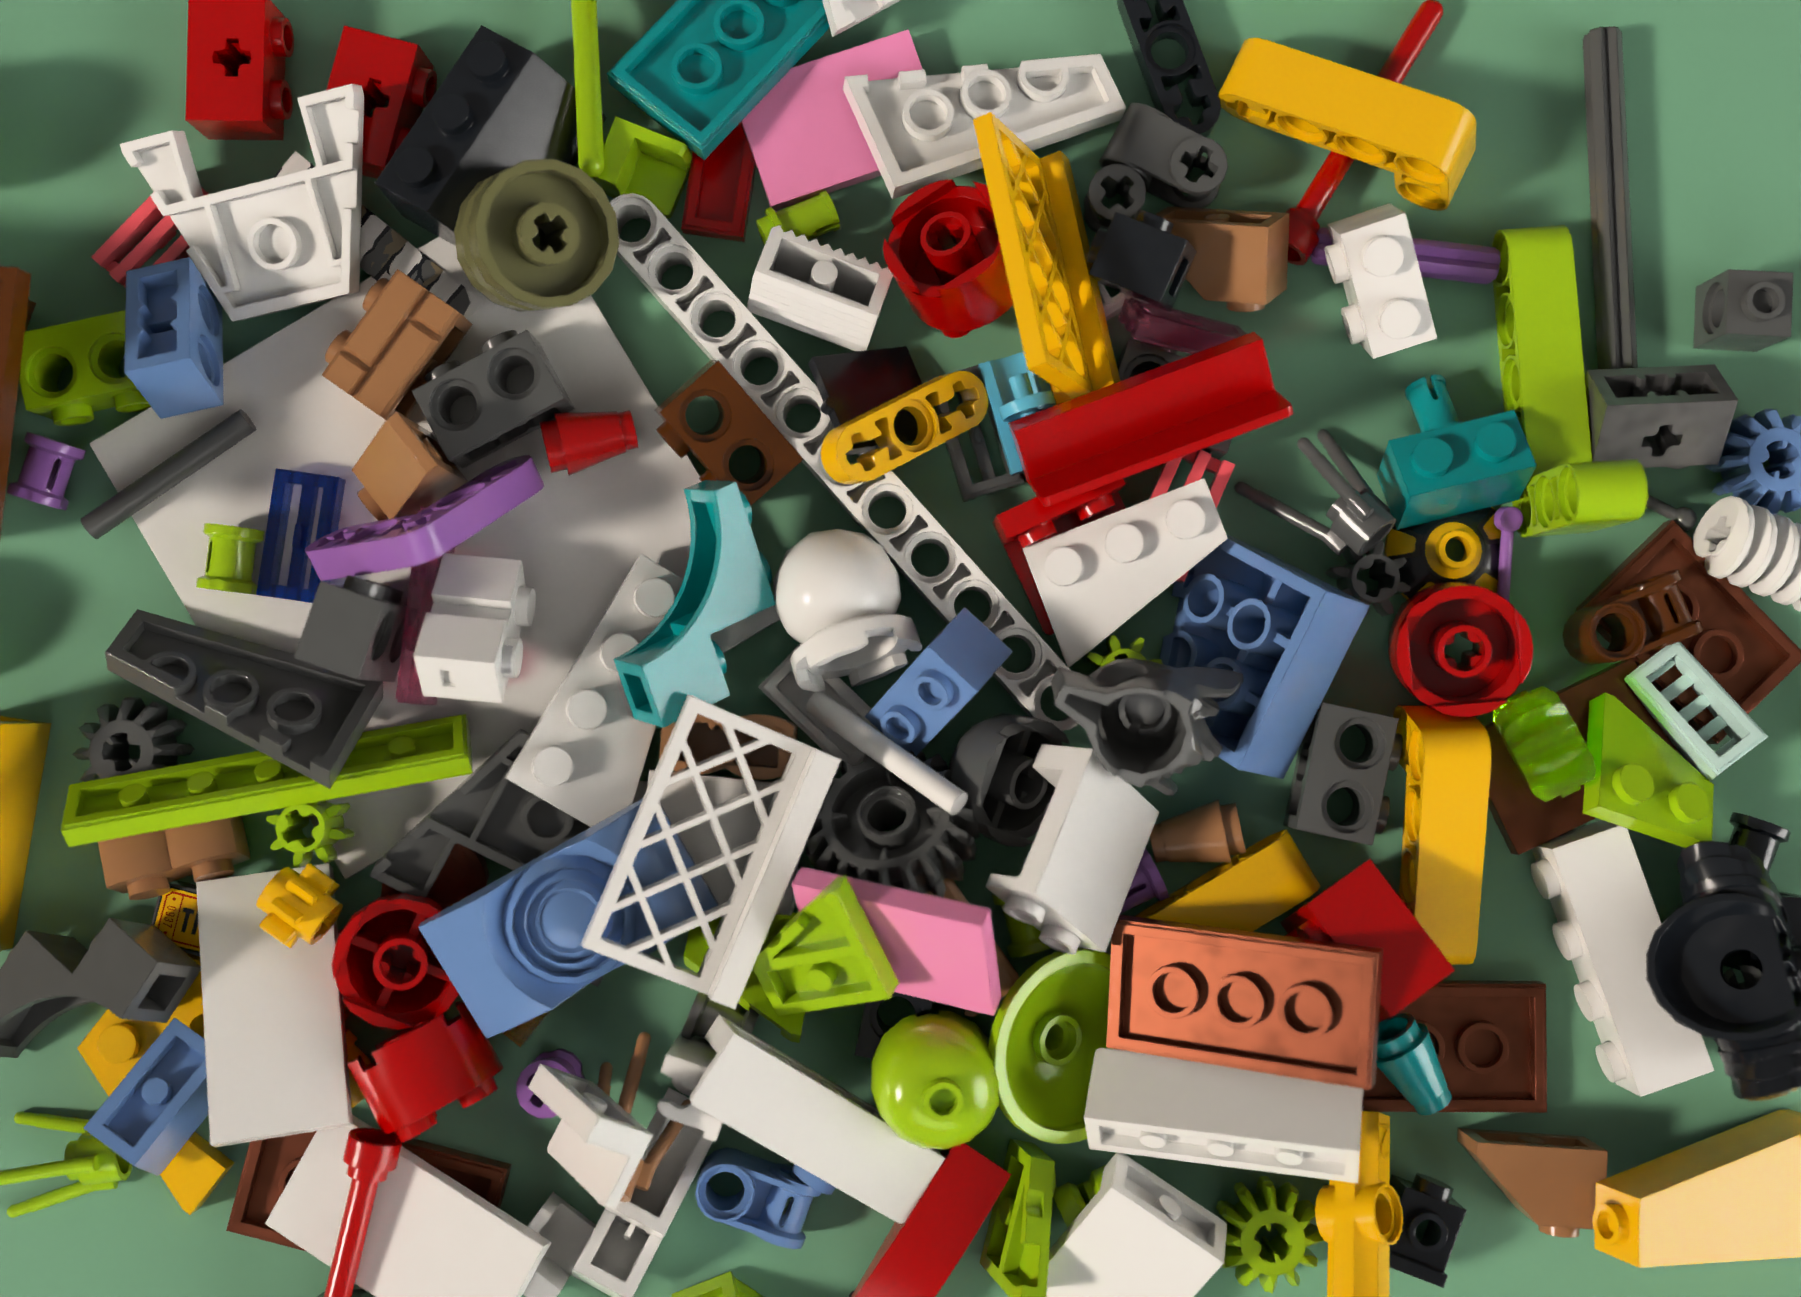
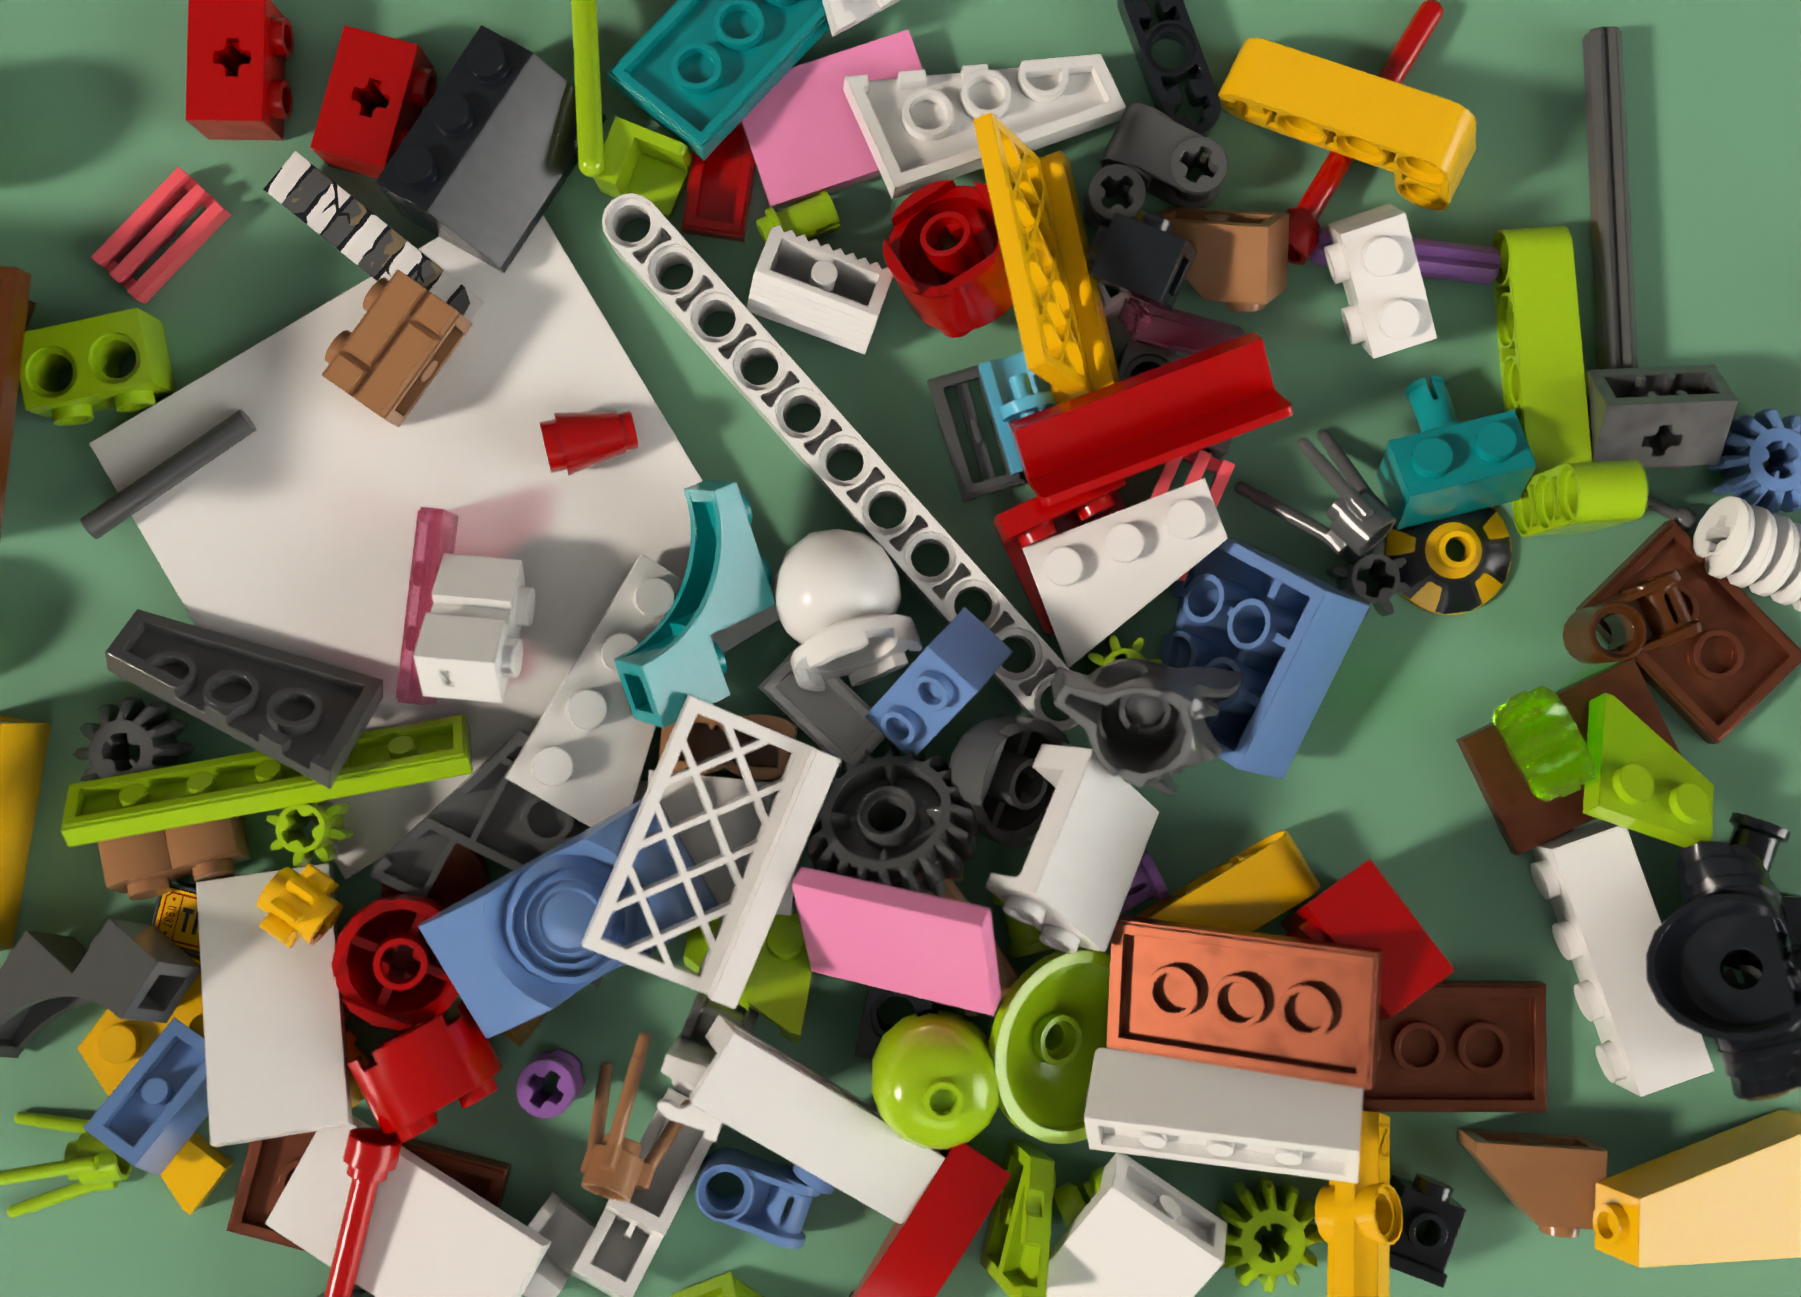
(46, 471): medium lavender bush -> none
(174, 338): medium blue brick -> none
(230, 558): lime bush -> none
(276, 531): clear blue tile -> none
(278, 237): white wing -> none
(355, 630): dark grey brick -> none
(404, 470): medium nougat slope -> none
(430, 533): medium lavender beam -> none
(498, 415): dark grey brick -> none
(514, 206): olive wheel -> none
(595, 1135): white panel -> none
(738, 425): reddish brown brick -> none
(825, 957): lime wing -> none
(863, 381): black piece -> none
(879, 425): yellow beam -> none
(887, 753): white bar -> none
(1199, 835): medium nougat cone -> none
(1324, 768): dark grey brick -> none
(1411, 1063): teal cone -> none
(1444, 825): yellow beam -> none
(1486, 674): red brick -> none
(1507, 520): medium lavender hinge -> none
(1727, 712): light aqua slope -> none
(1743, 310): dark grey brick -> none

